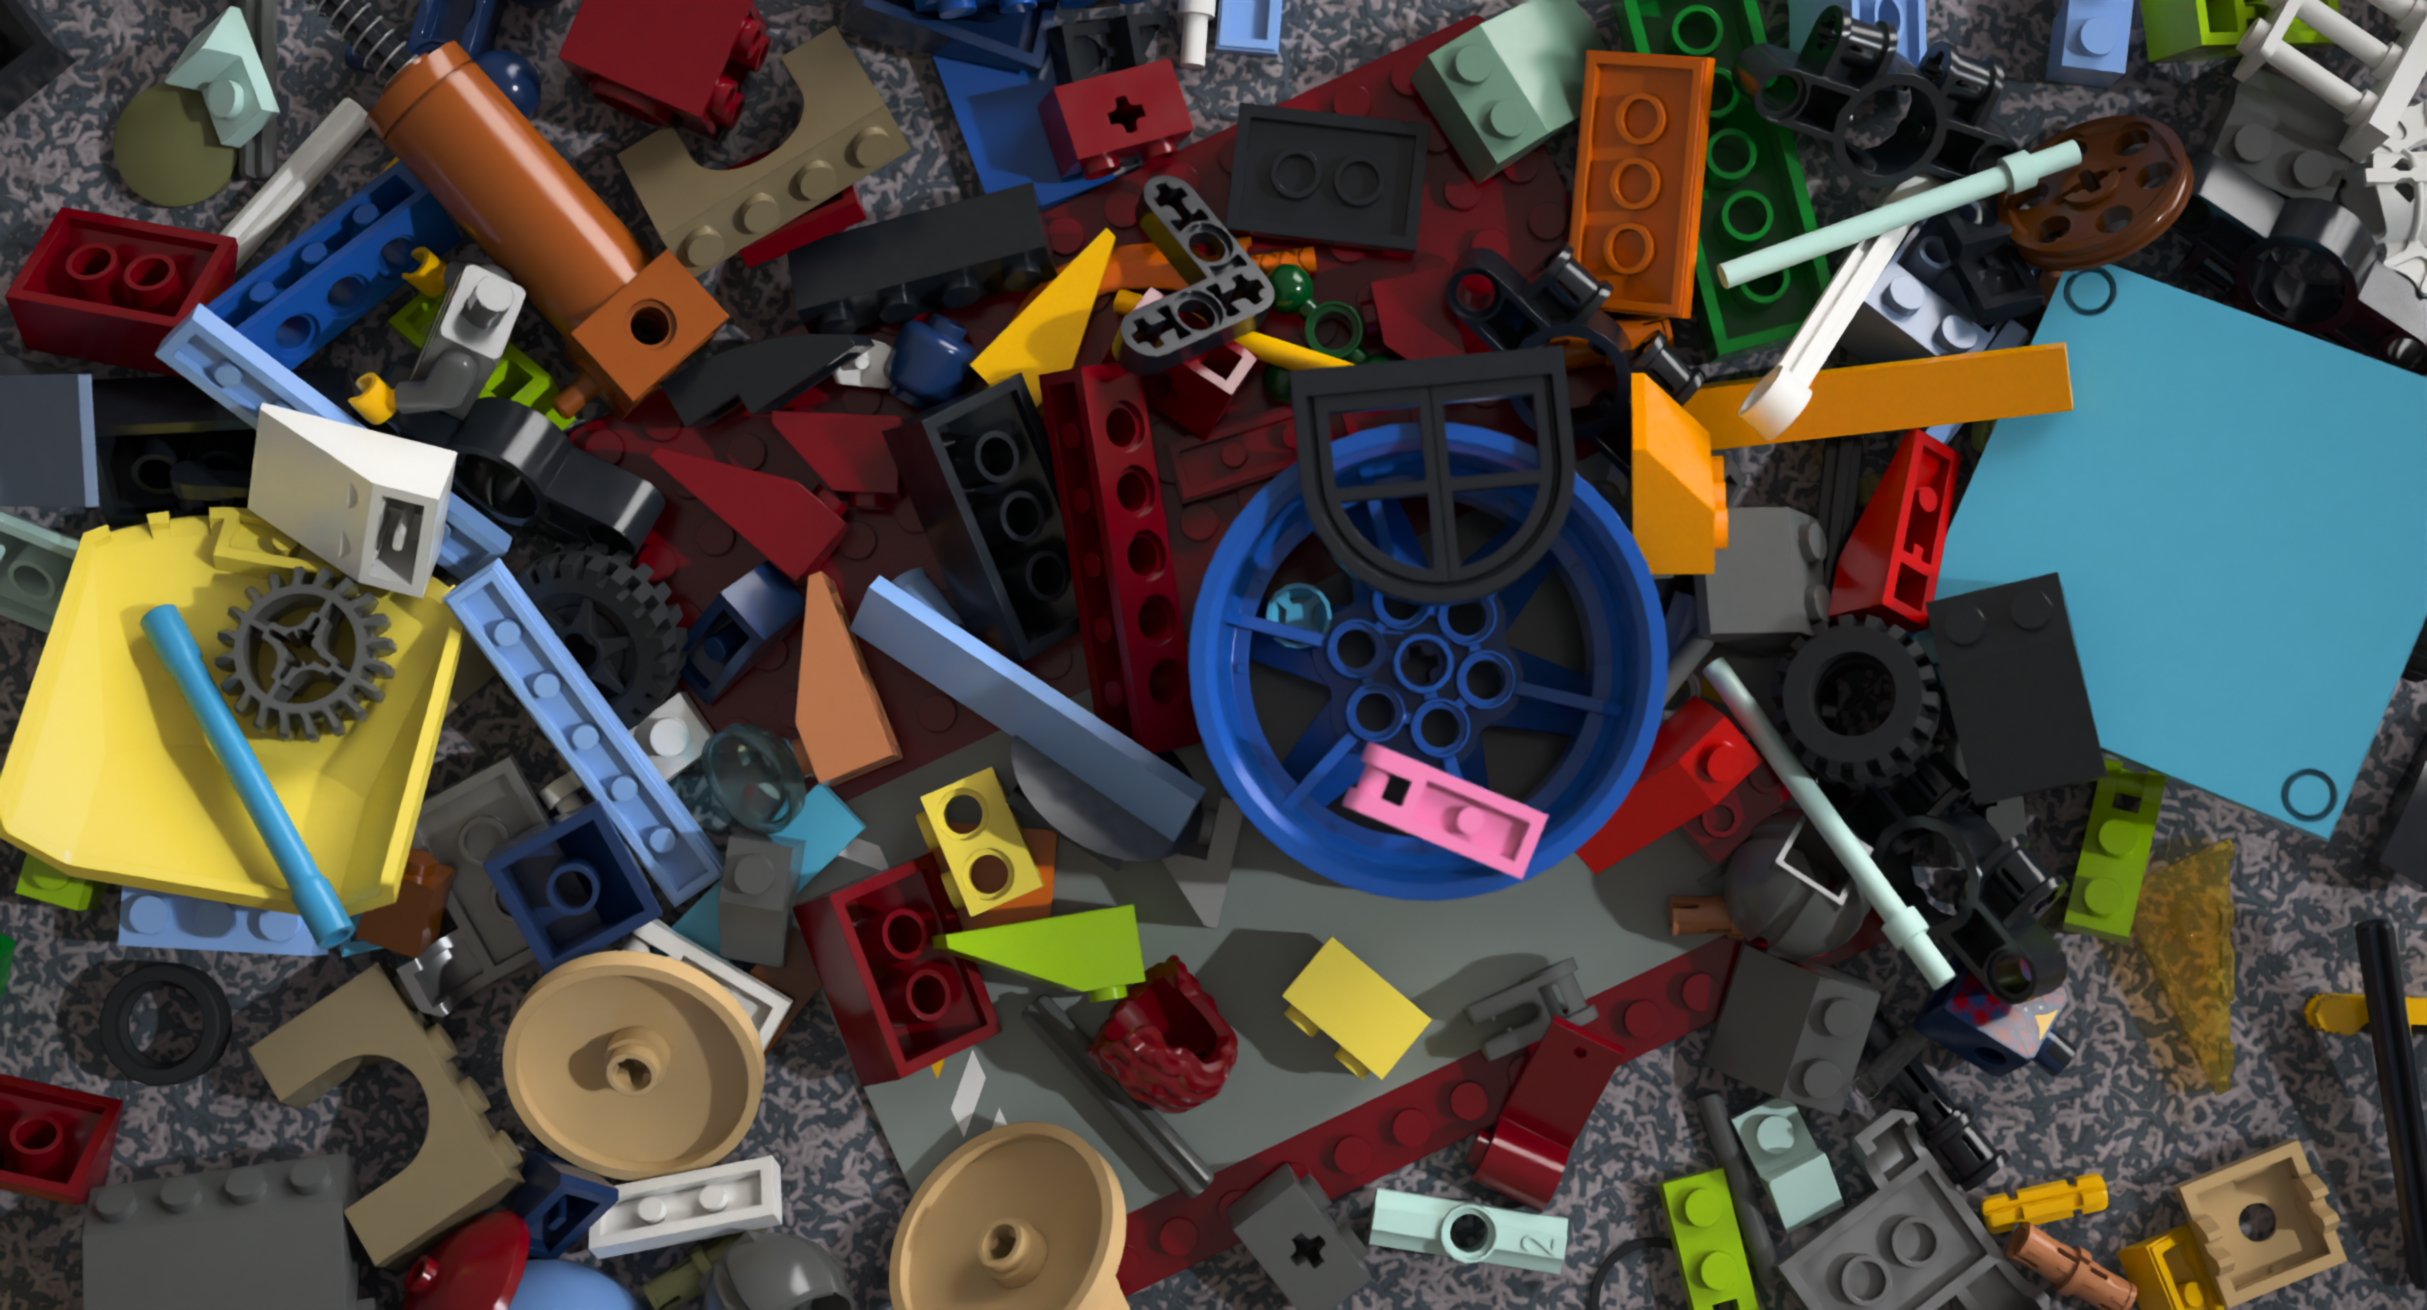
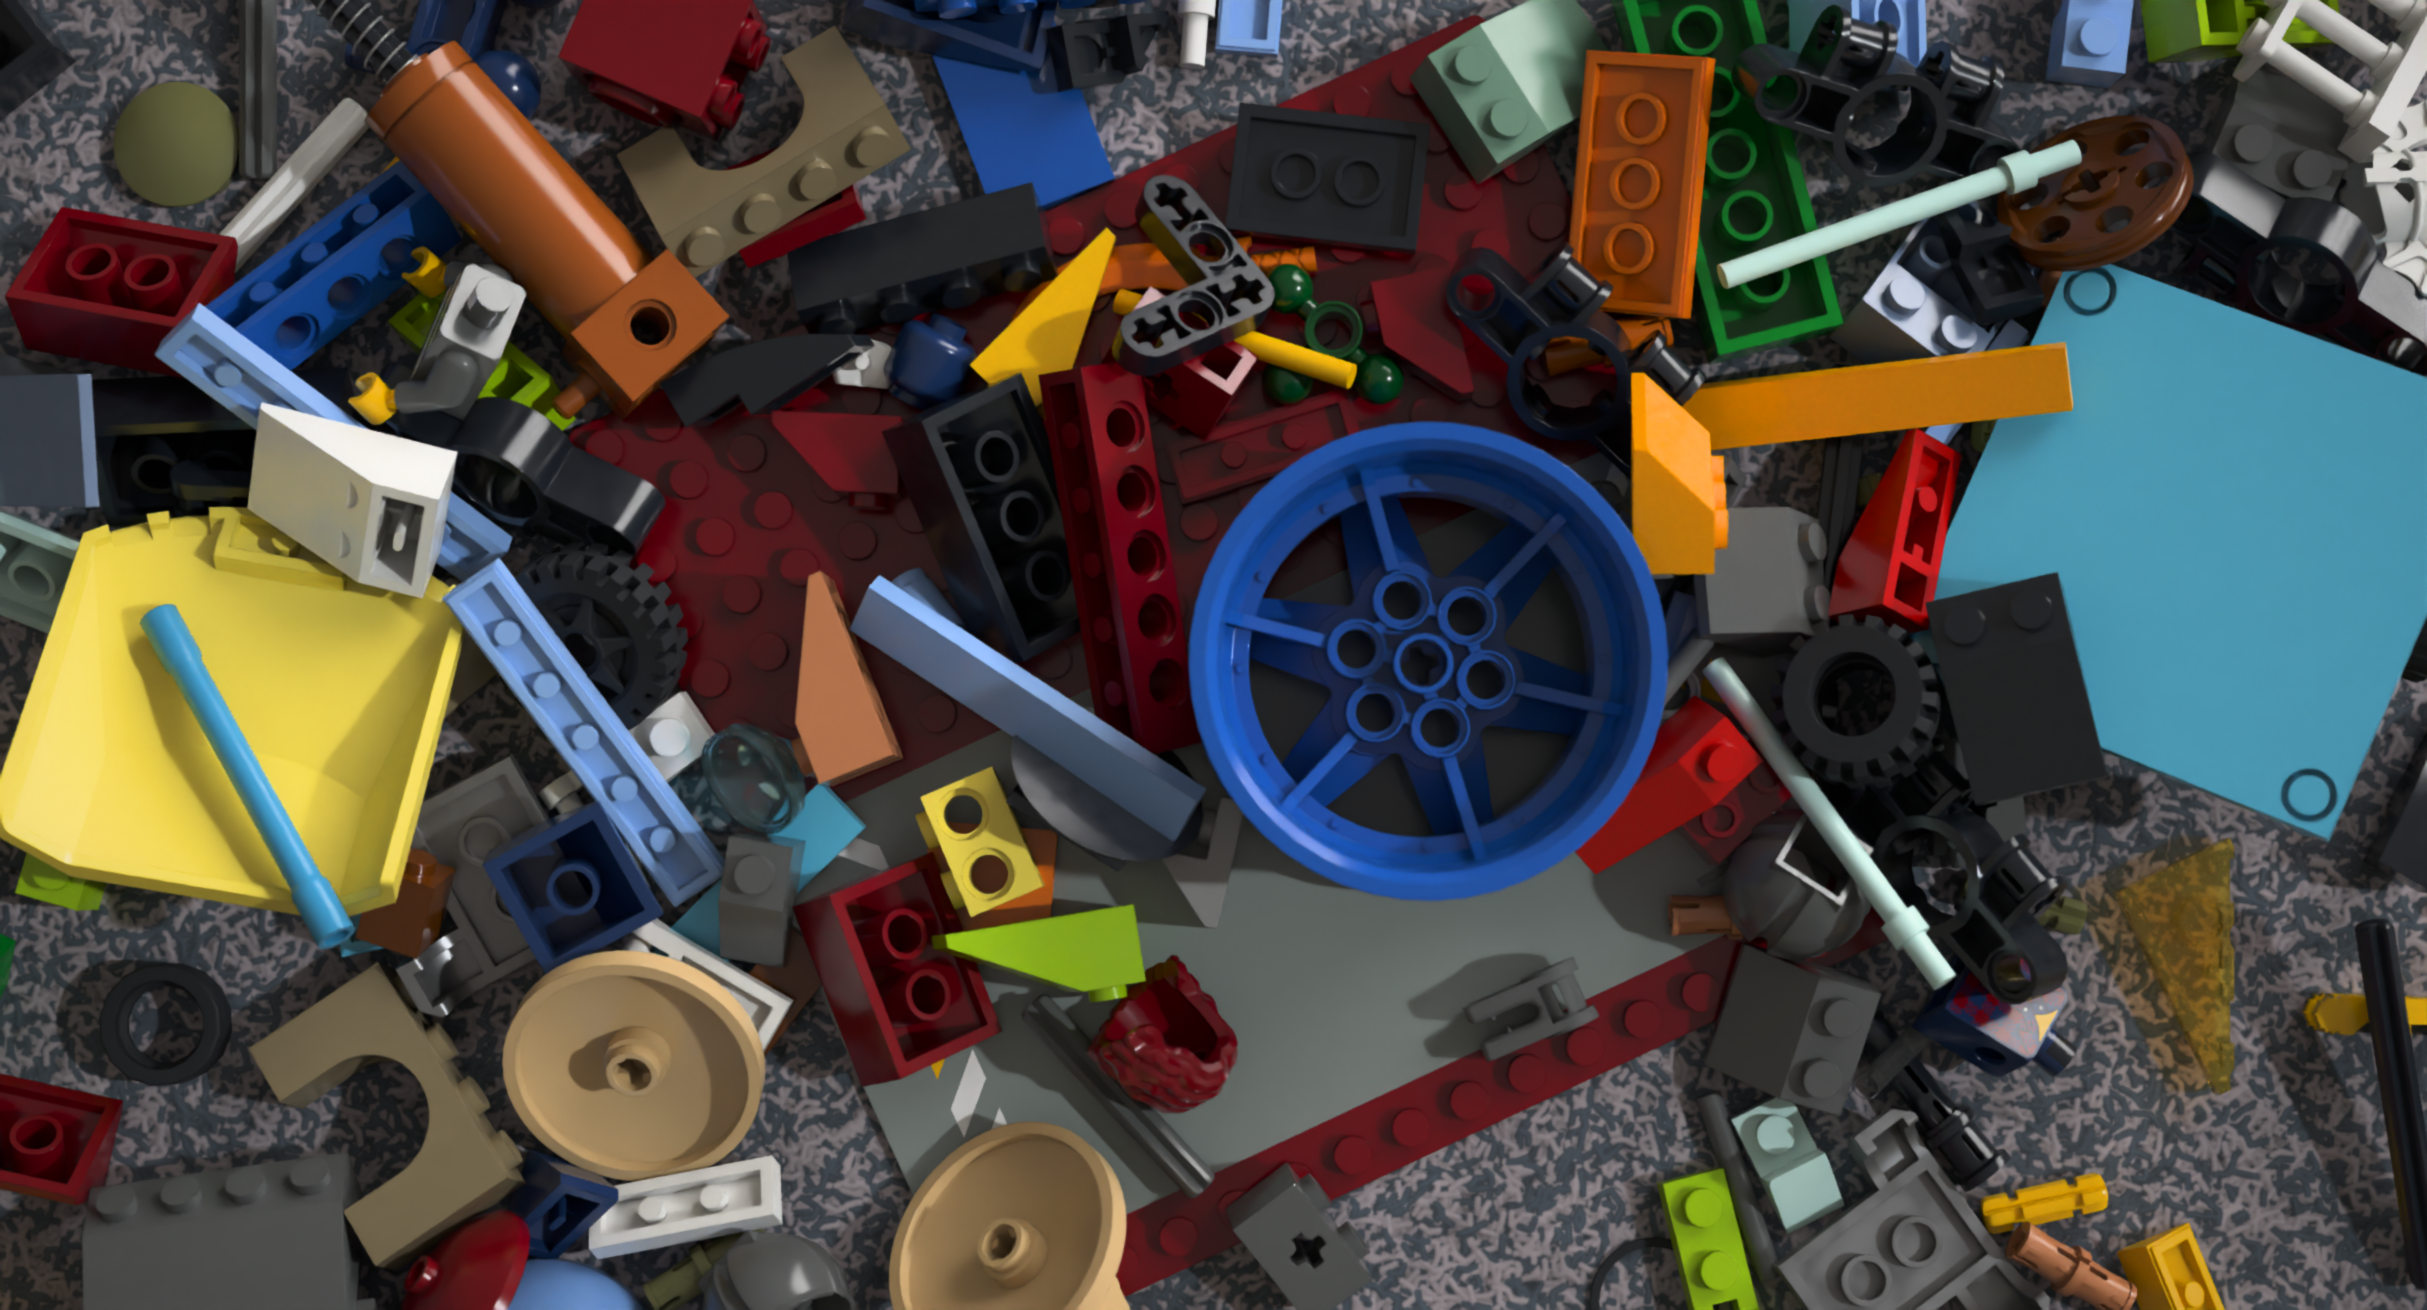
(193, 923): light blue arch -> none
(230, 77): light aqua slope -> none
(290, 678): dark grey gear -> none
(740, 630): dark blue slope -> none
(769, 511): dark red slope -> none
(1140, 97): dark red brick -> none
(1301, 607): medium azure wheel -> none
(1354, 1009): light yellow brick -> none
(1429, 385): black window -> none
(1448, 811): bright pink plate -> none
(1509, 1238): light aqua piece -> none
(1544, 1115): dark red door -> none
(1785, 390): white piece -> none
(2114, 855): lime plate -> none
(2303, 1230): tan piece -> none

